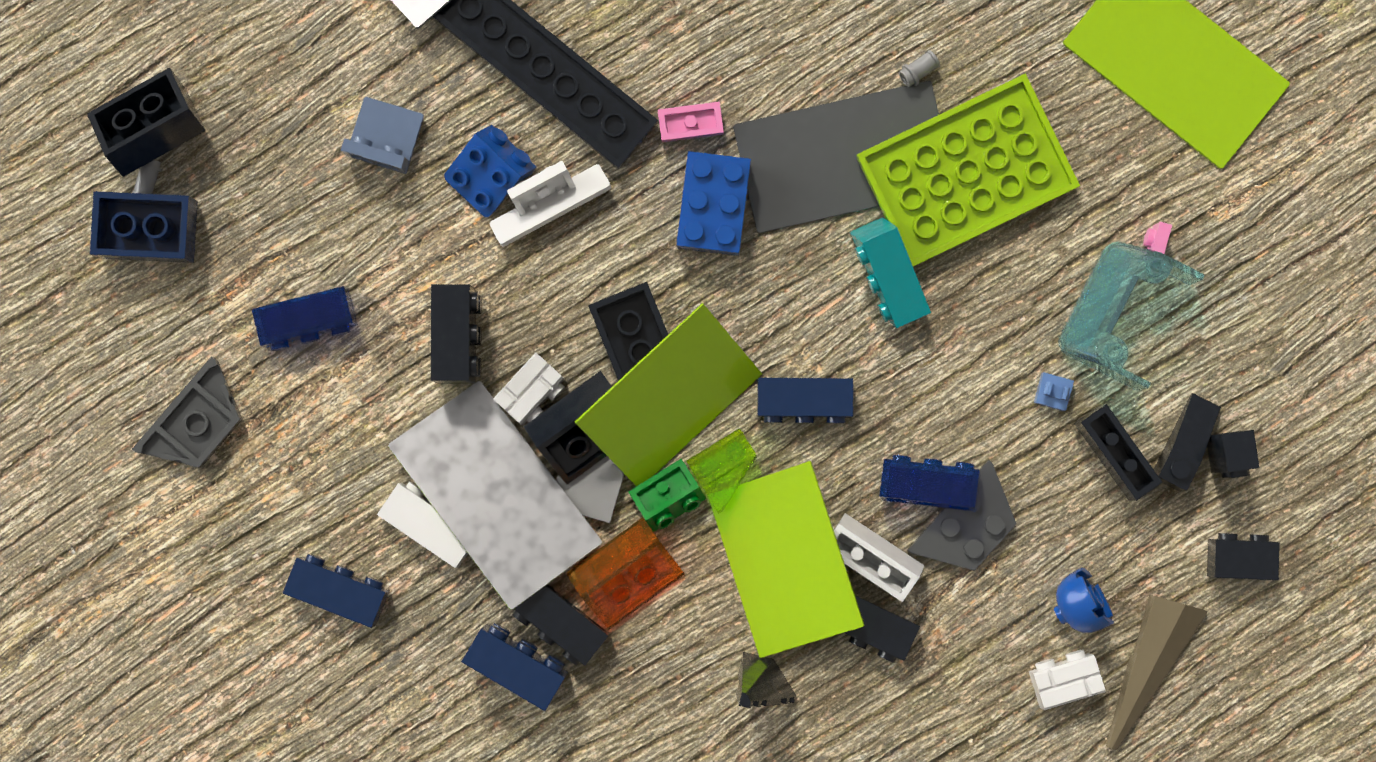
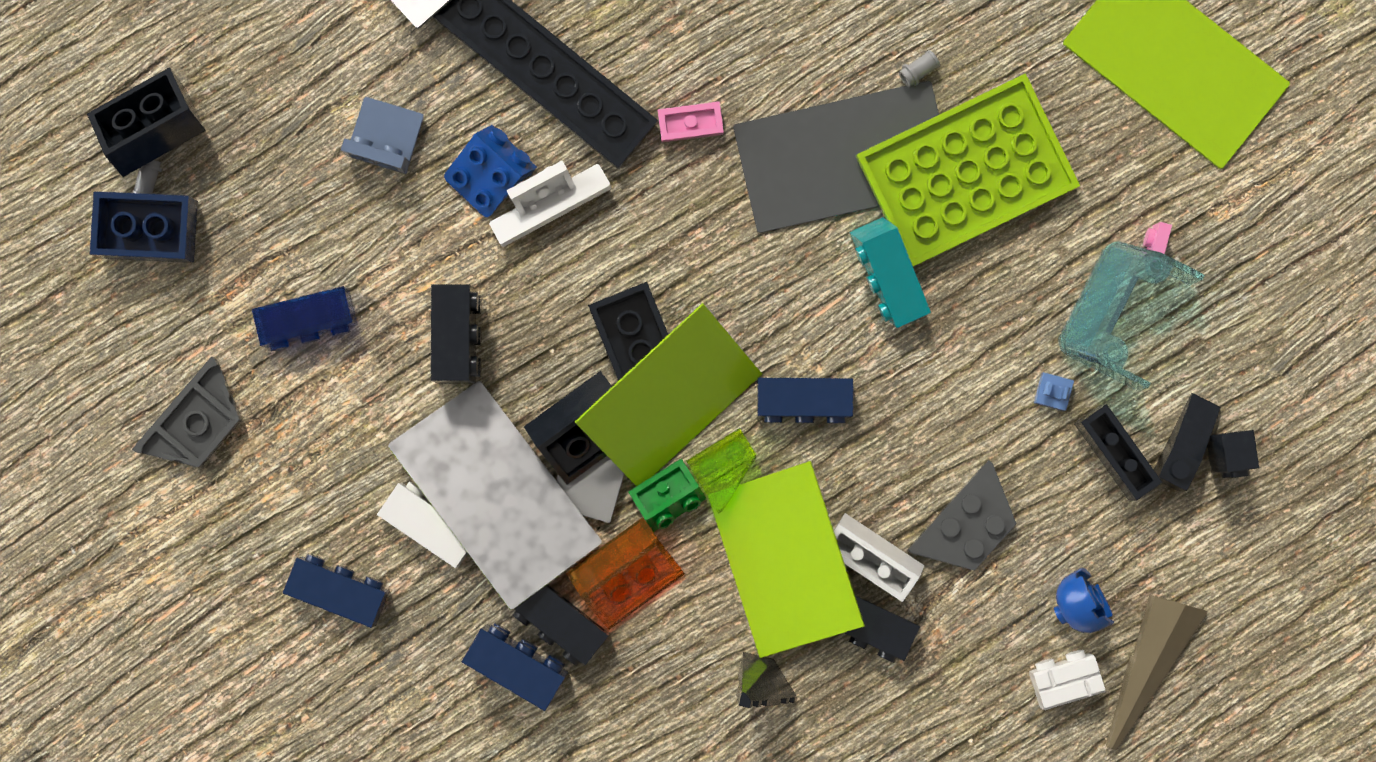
(530, 389): white brick -> none
(713, 203): blue brick -> none
(930, 483): clear blue brick -> none
(1243, 558): black brick -> none

